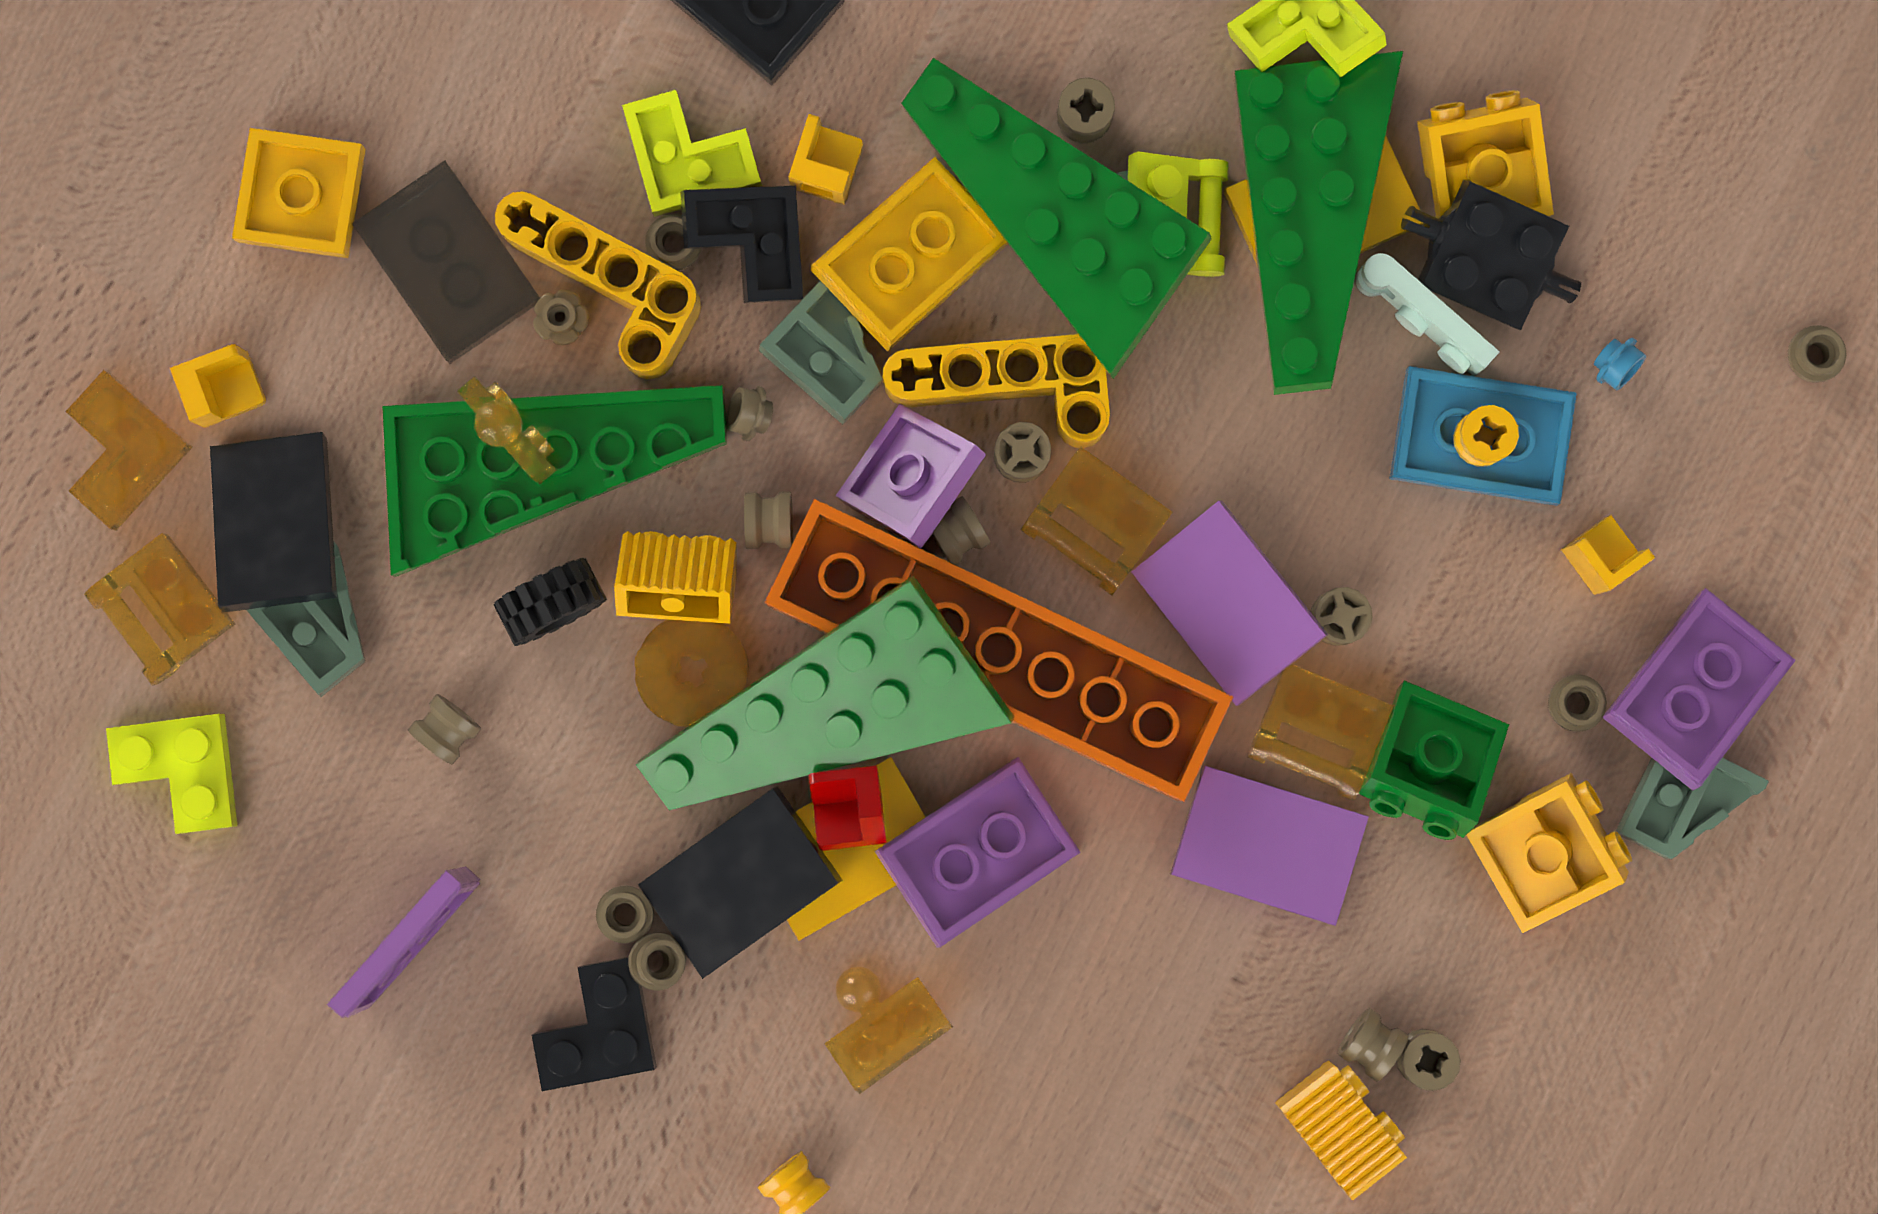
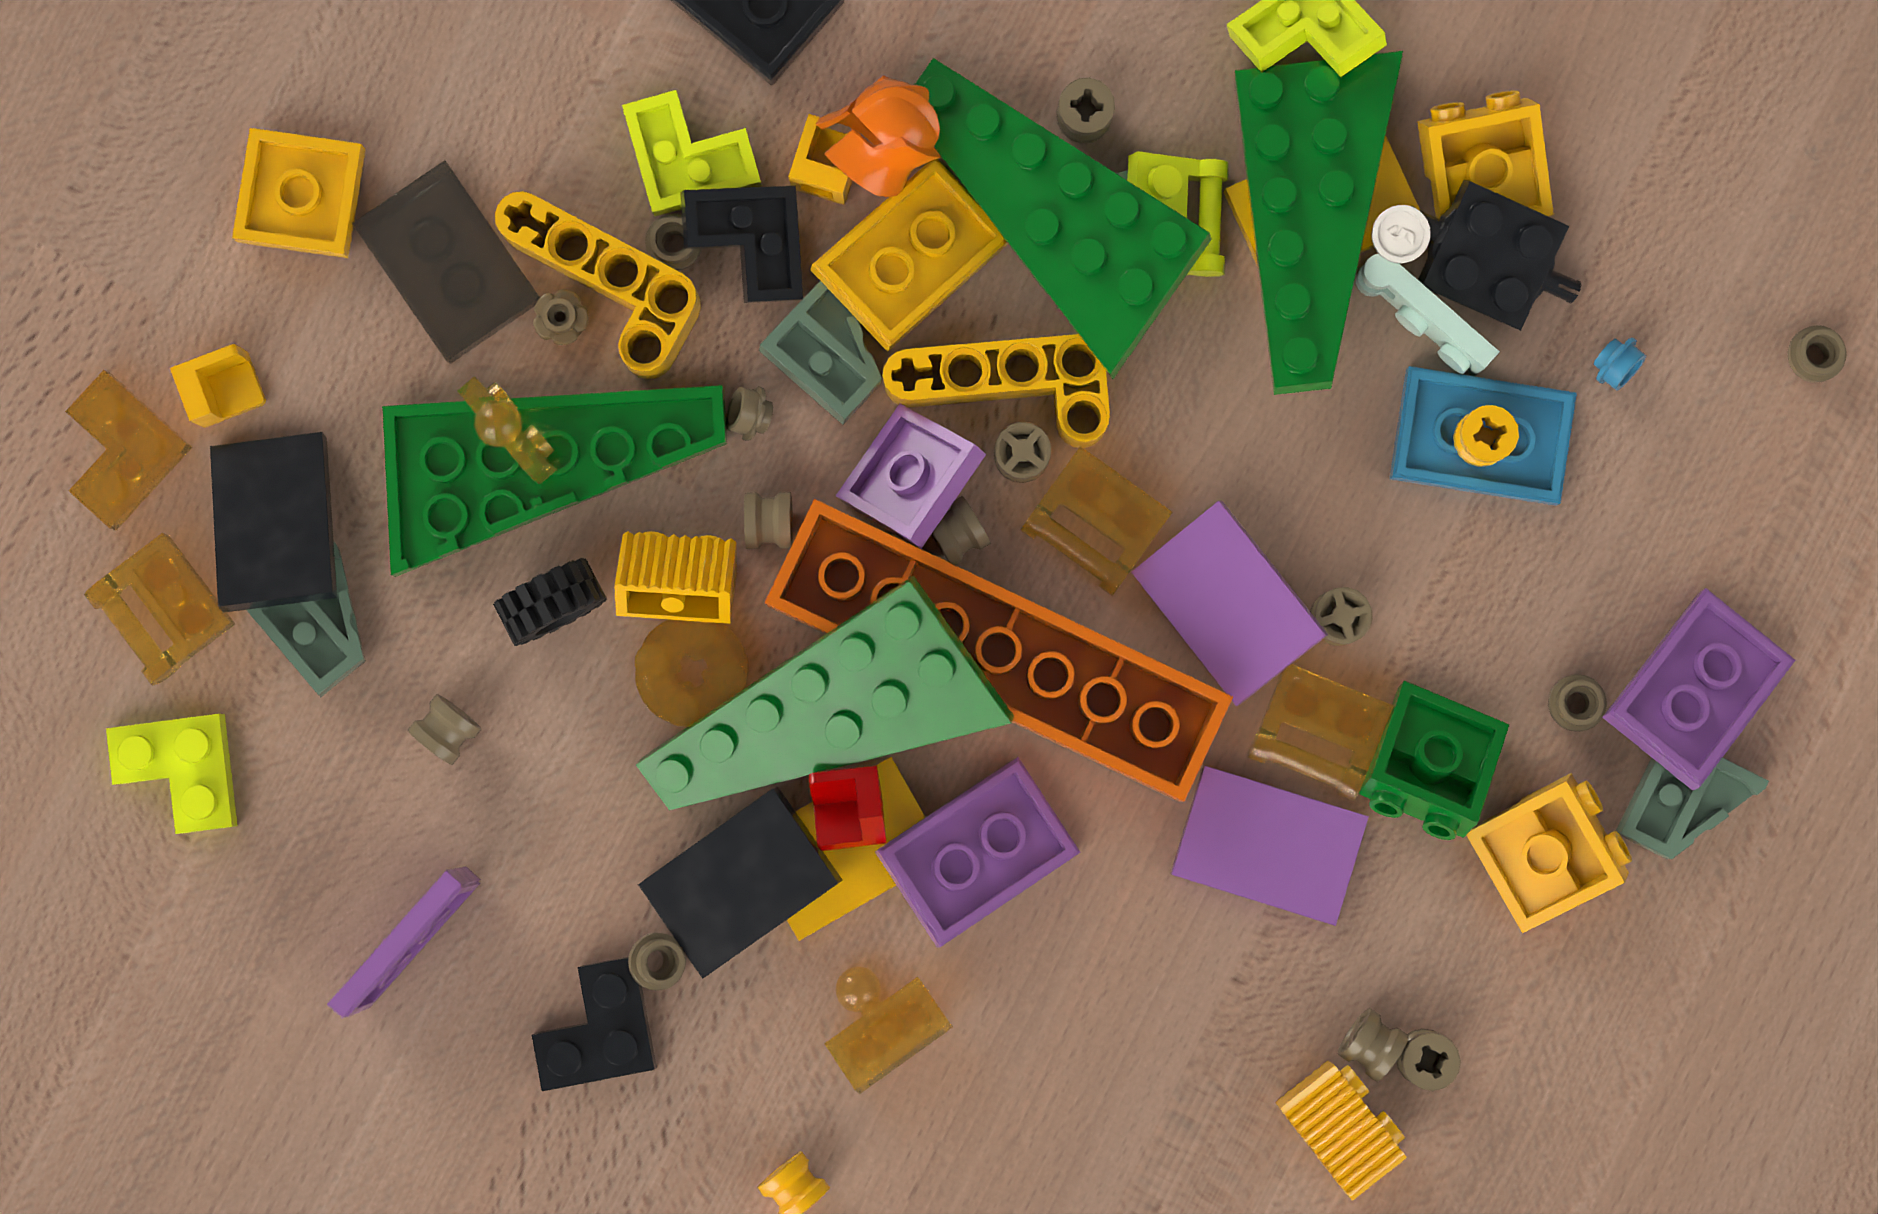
(609, 924): dark tan plate -> none
(898, 124): none -> orange helmet
(1400, 234): none -> white piece
(1605, 556): yellow panel -> none

